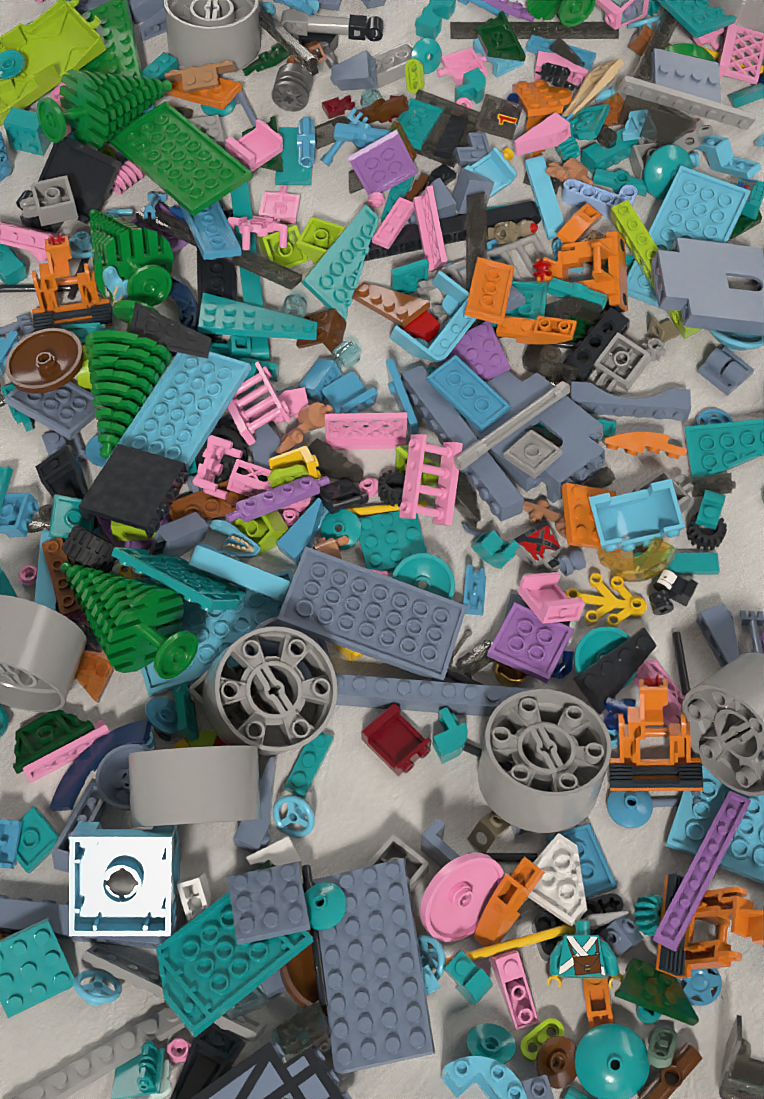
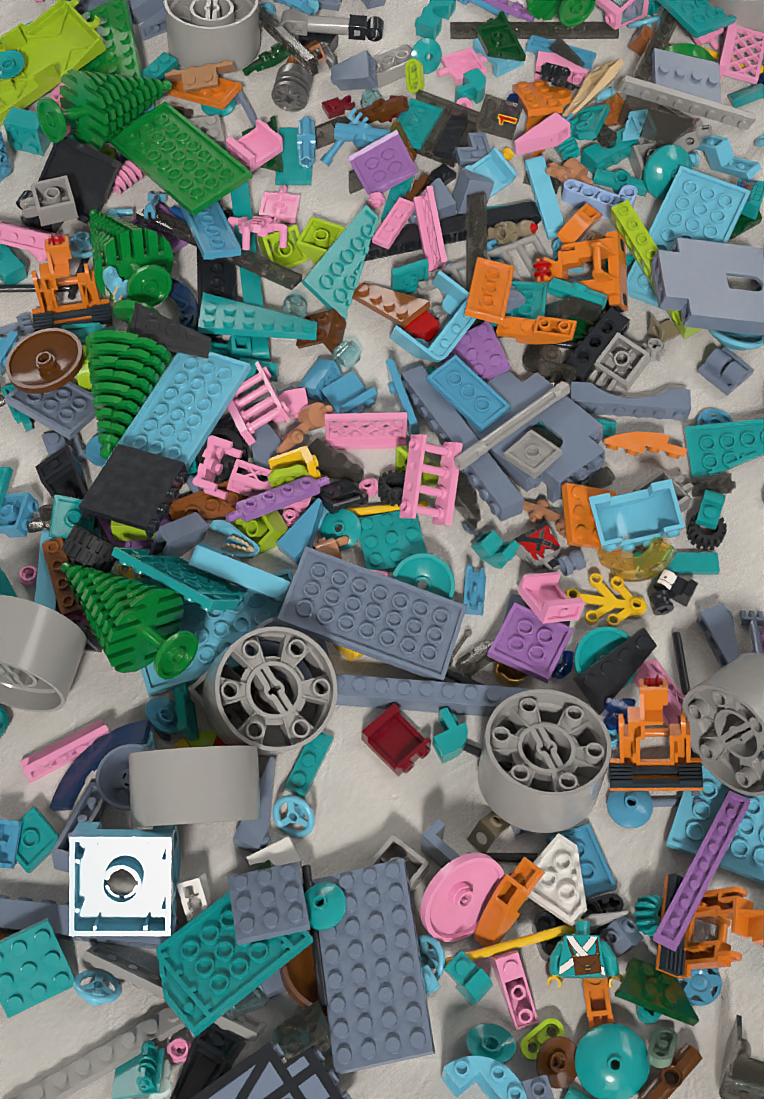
(46, 736): dark green wing -> none
(94, 674): clear orange wing -> none

